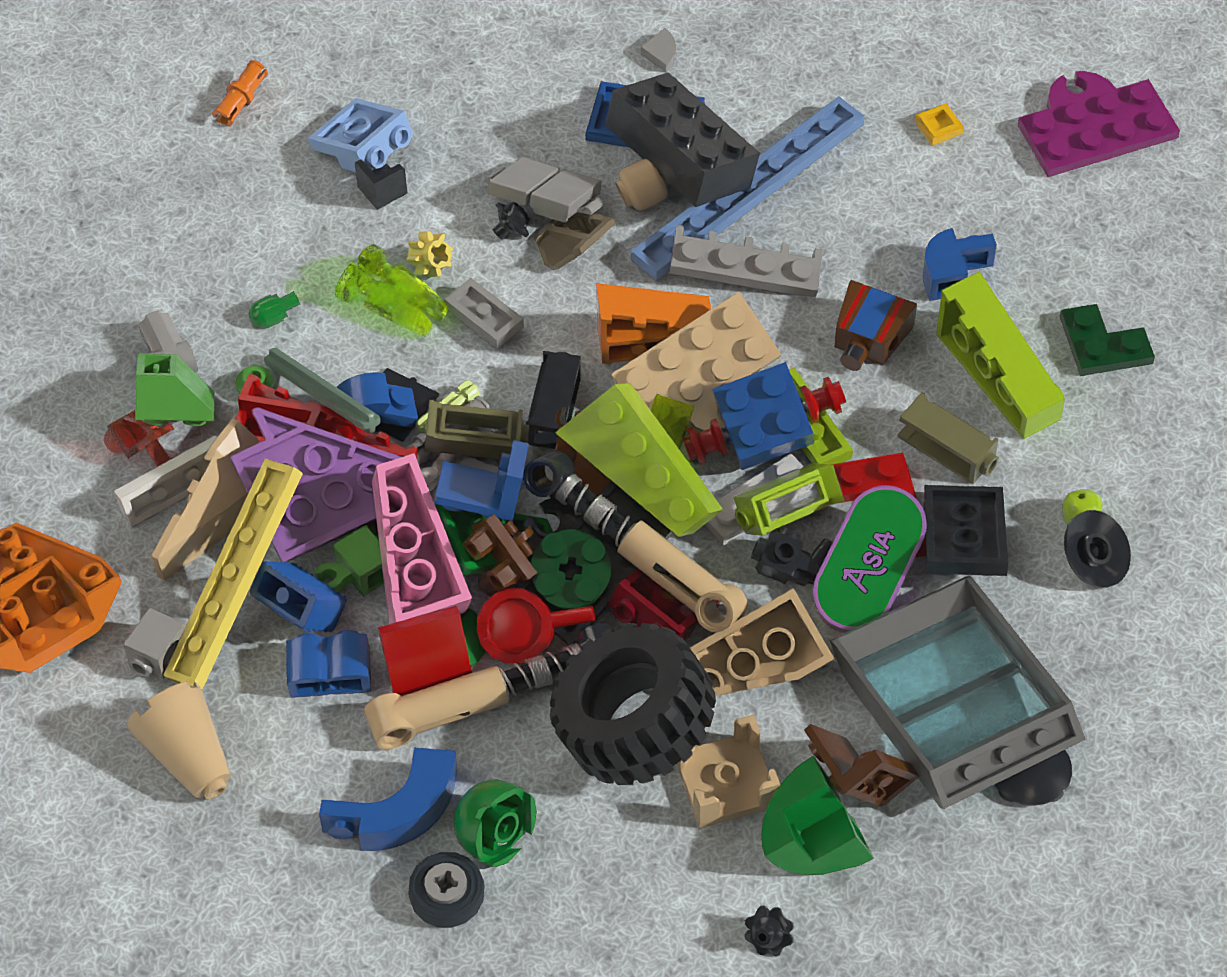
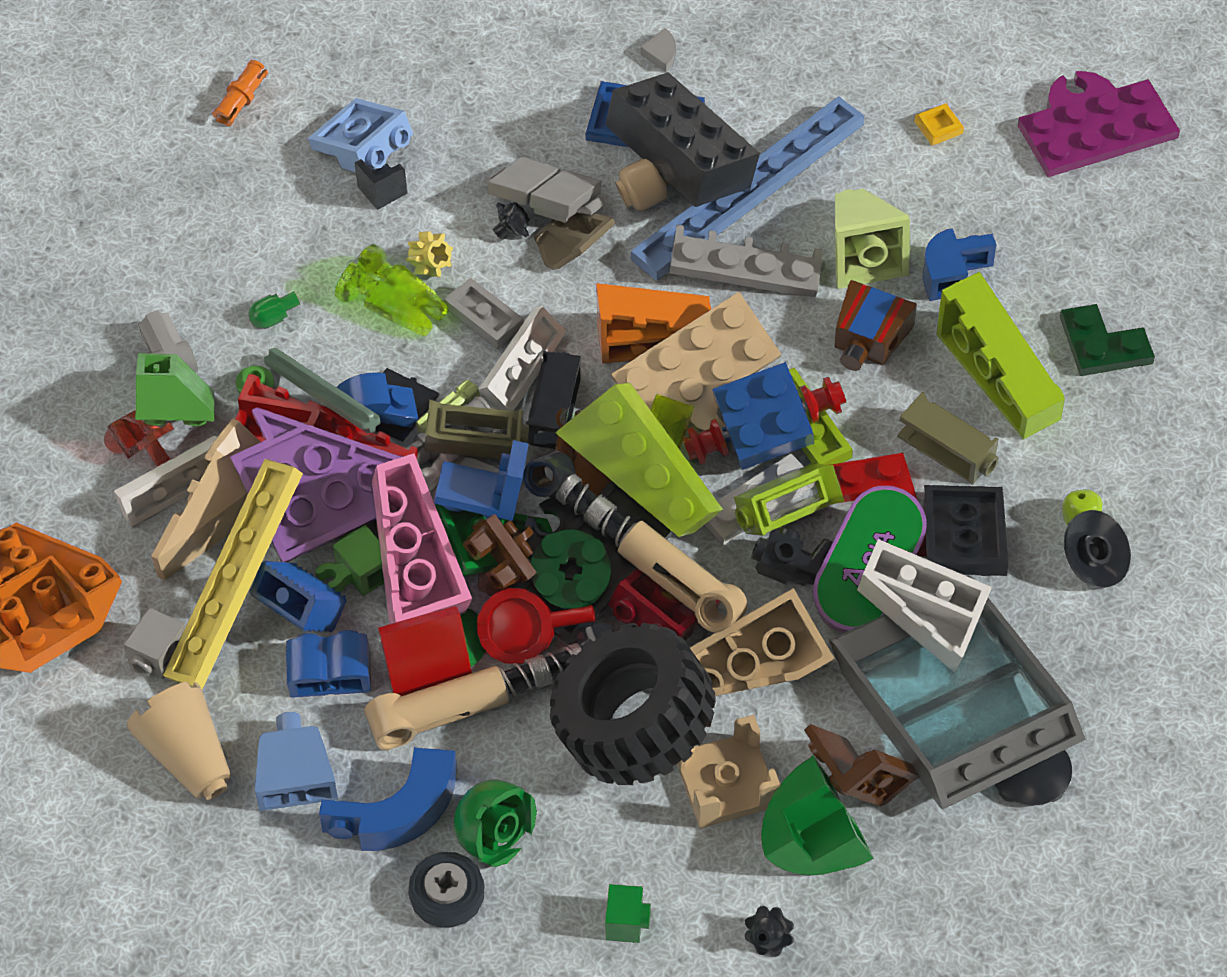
(292, 766): none -> medium blue torso
(522, 360): none -> white plate
(626, 913): none -> green plate
(869, 239): none -> yellowish green slope
(925, 600): none -> white wedge

